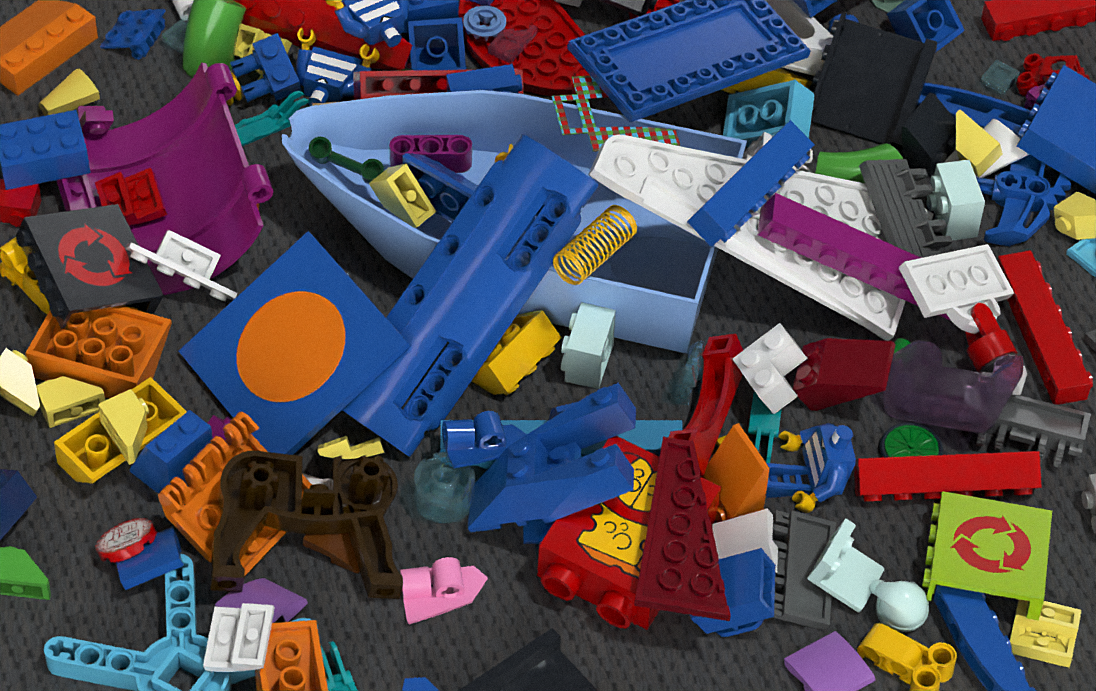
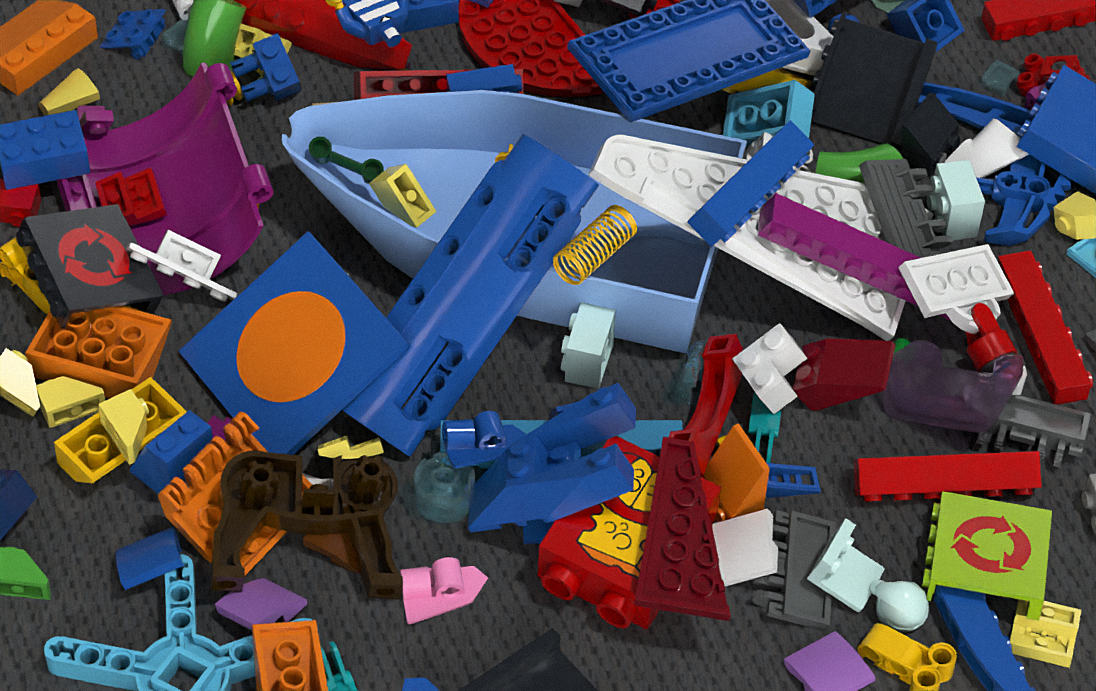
(125, 540): tile -> none
(238, 638): white slope -> none
(270, 121): teal arm -> none
(328, 73): blue torso -> none
(437, 44): blue slope -> none
(442, 186): blue slope -> none
(450, 150): magenta beam -> none
(487, 15): medium blue gear -> none
(511, 43): clear pink tile -> none
(517, 353): yellow slope -> none
(587, 89): piece -> none
(748, 592): blue brick -> none
(829, 461): blue torso -> none
(910, 440): green wheel -> none
(975, 144): light yellow slope -> none

